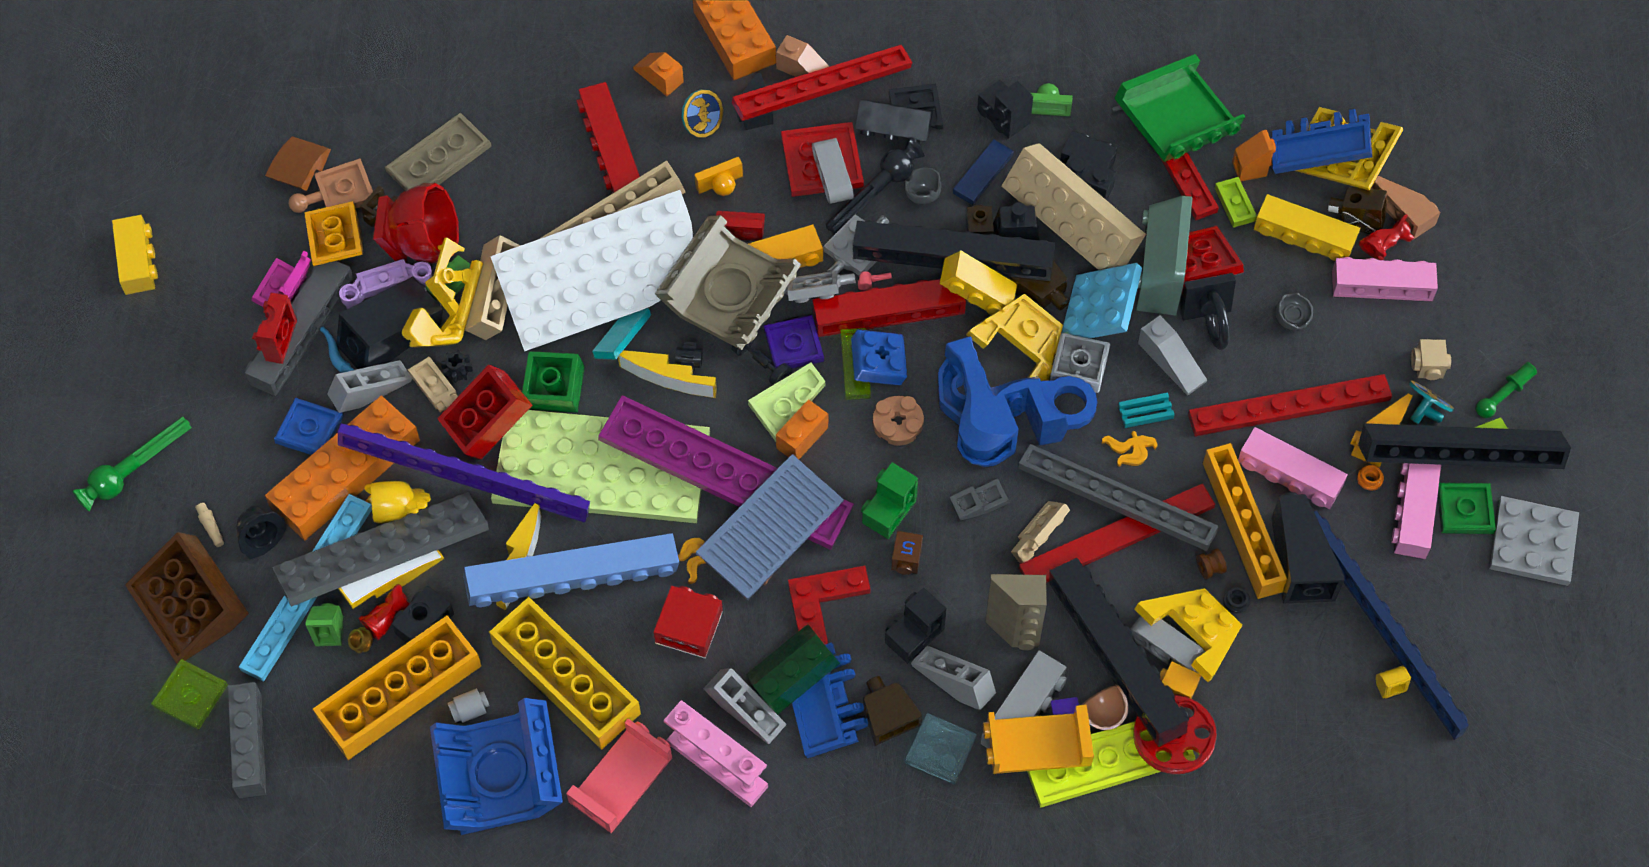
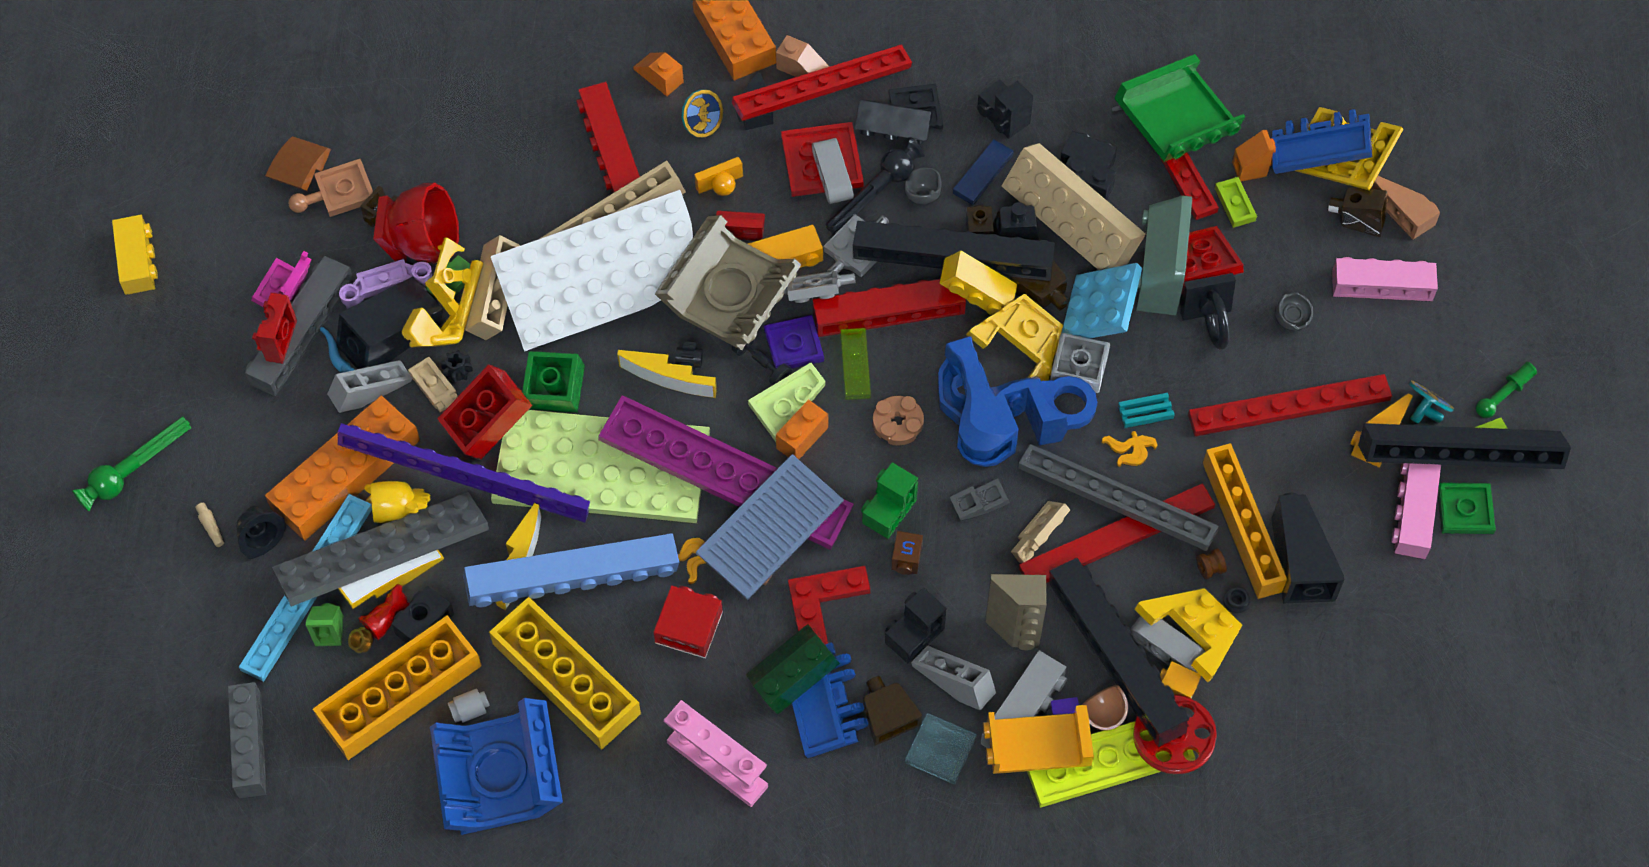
(186, 597): reddish brown slope -> none
(189, 694): clear neon green plate -> none
(307, 426): blue plate -> none
(334, 233): light orange slope -> none
(439, 154): dark tan tile -> none
(620, 335): teal tile -> none
(621, 776): coral panel -> none
(744, 704): light grey slope -> none
(866, 279): coral hand -> none
(879, 357): blue brick -> none
(1049, 101): bright green tile -> none
(1171, 355): light grey slope -> none
(1292, 468): bright pink brick -> none
(1306, 228): yellow brick -> none
(1370, 471): orange plate -> none
(1380, 240): red animal -> none
(1393, 681): yellow brick -> none
(1394, 636): dark blue plate -> none
(1430, 359): tan brick -> none
(1534, 540): light grey plate -> none

